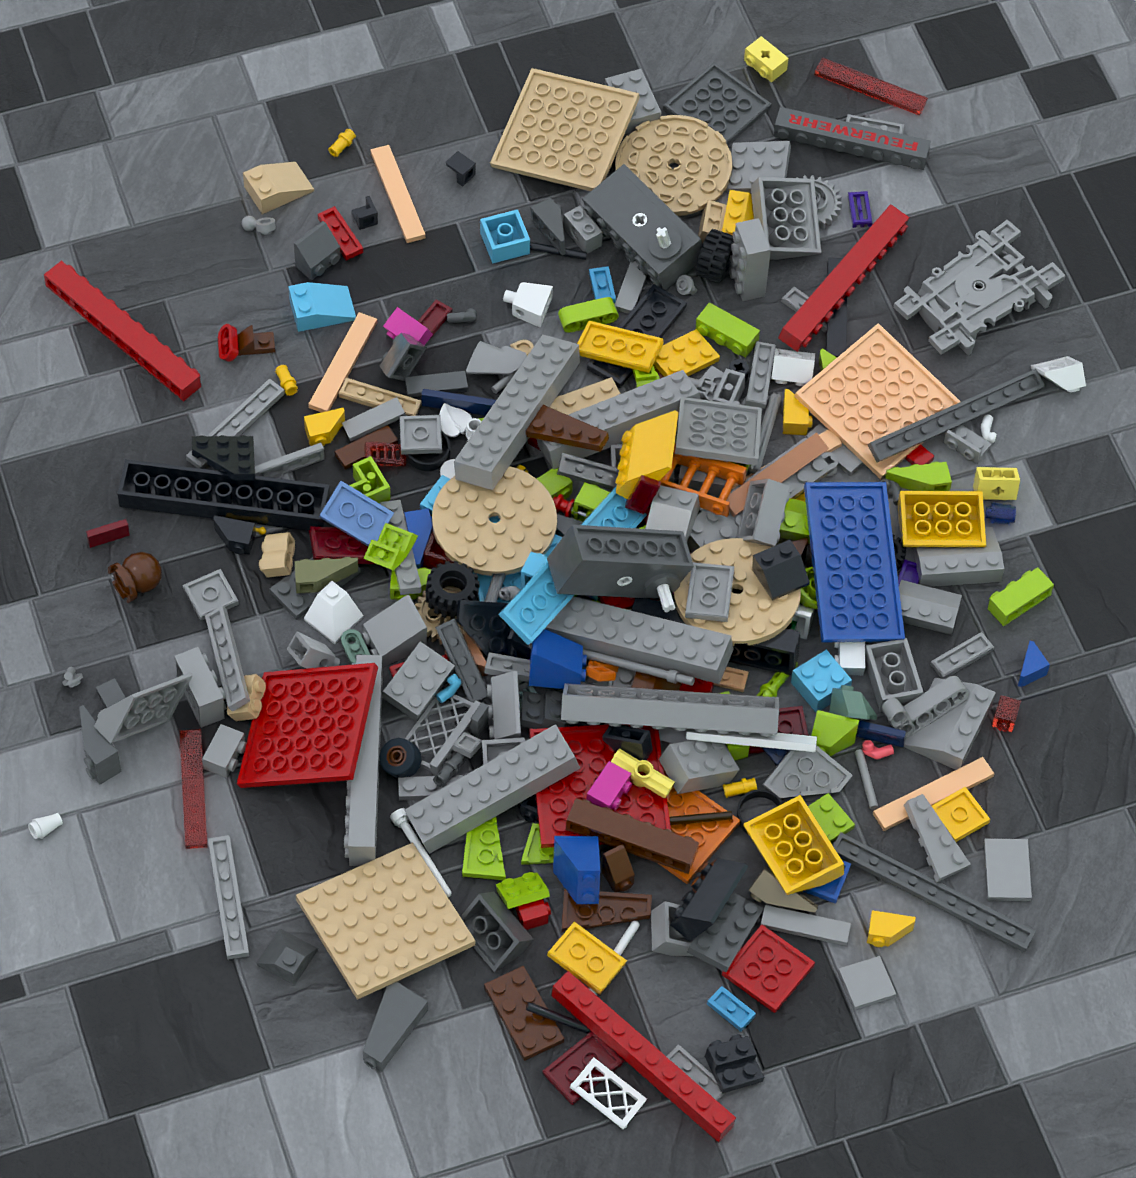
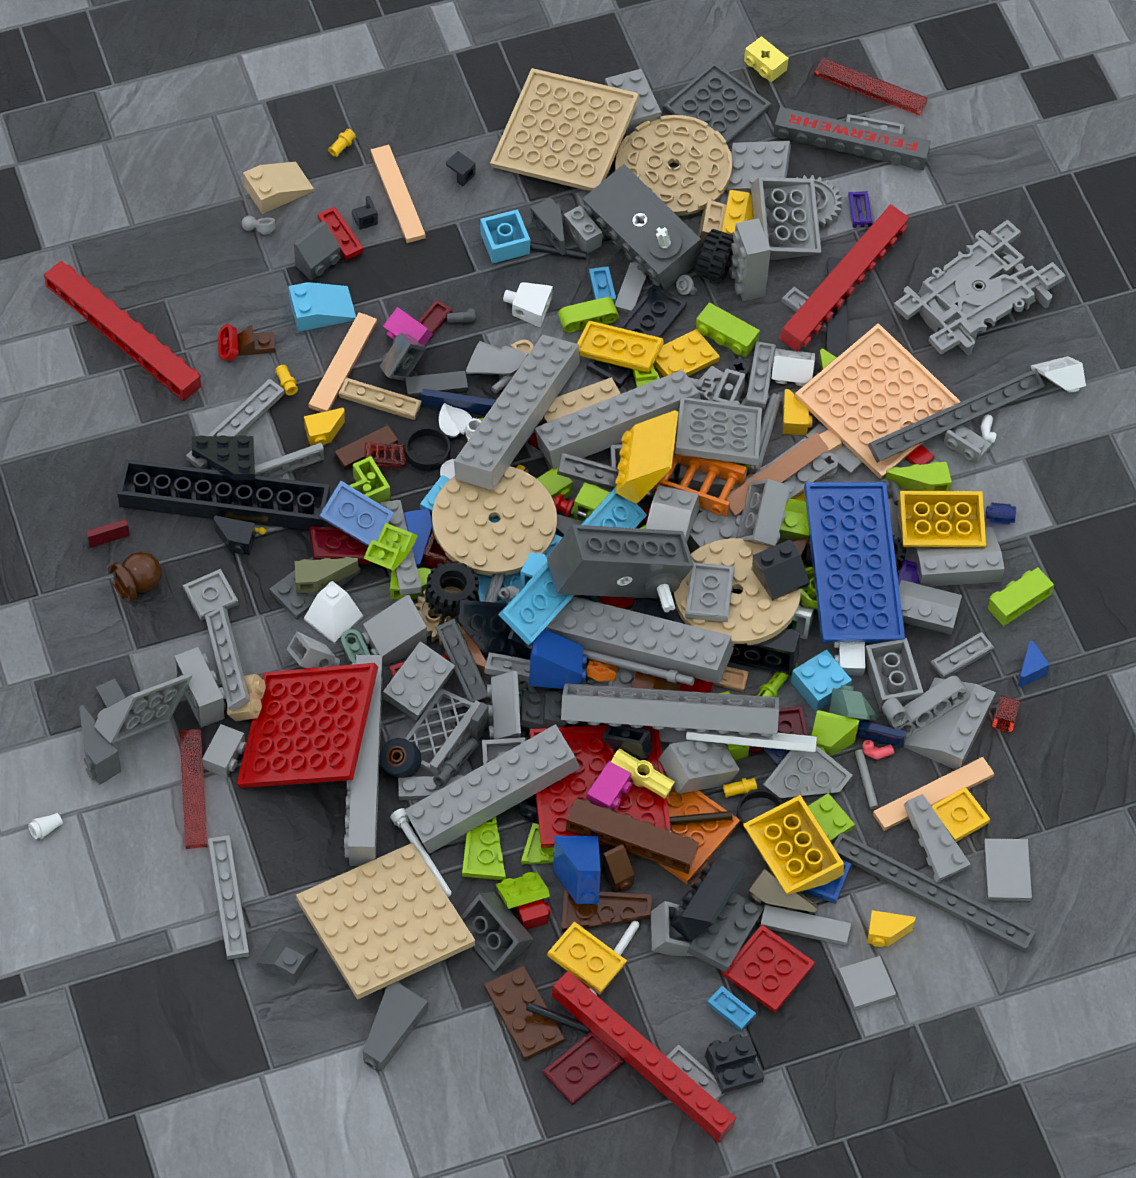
(71, 678): light grey plate -> none
(277, 554): tan brick -> none
(373, 419): light grey tile -> none
(420, 434): light grey tile -> none
(450, 690): medium azure arm -> none
(467, 745): light grey tile -> none
(563, 429): reddish brown wing -> none
(608, 1075): white window -> none
(642, 494): dark red tile -> none
(997, 483): light yellow brick -> none

